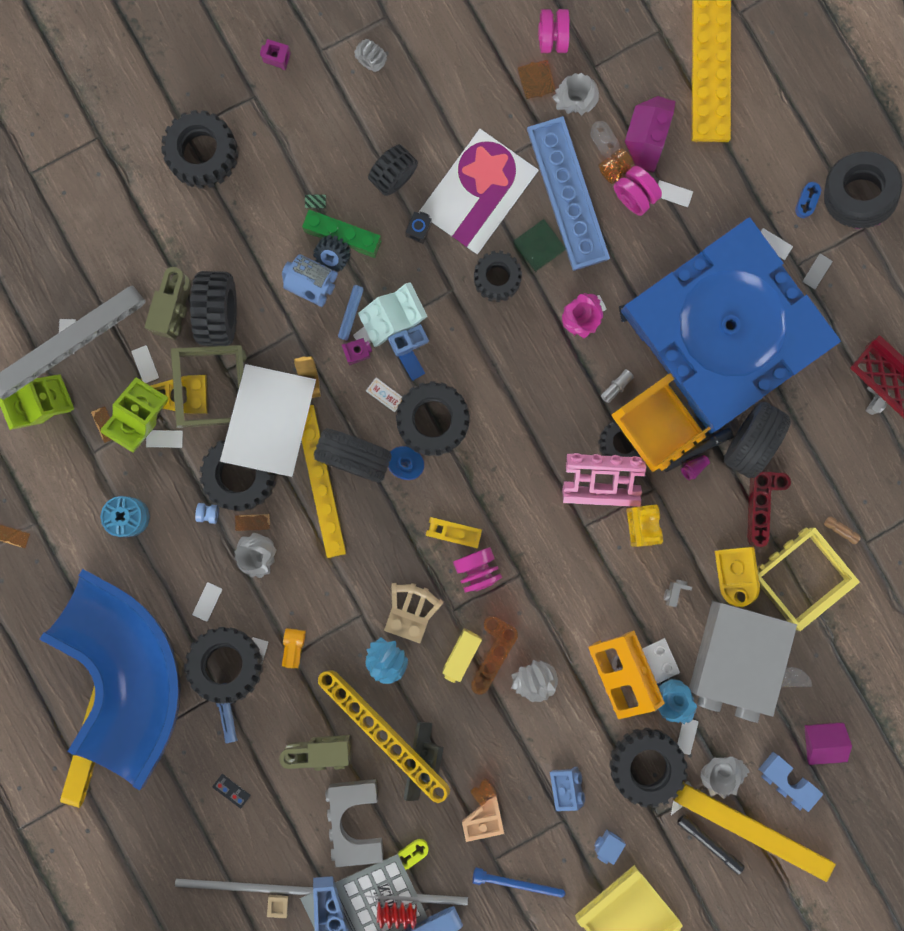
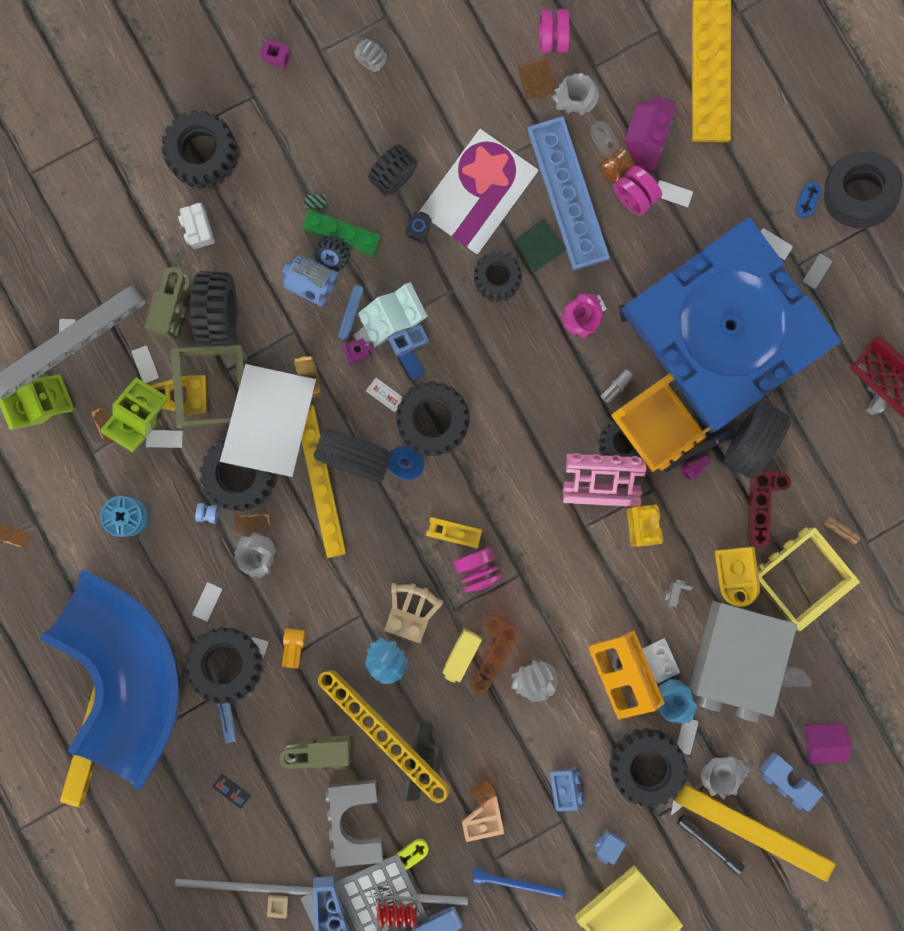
(196, 225): none -> white brick

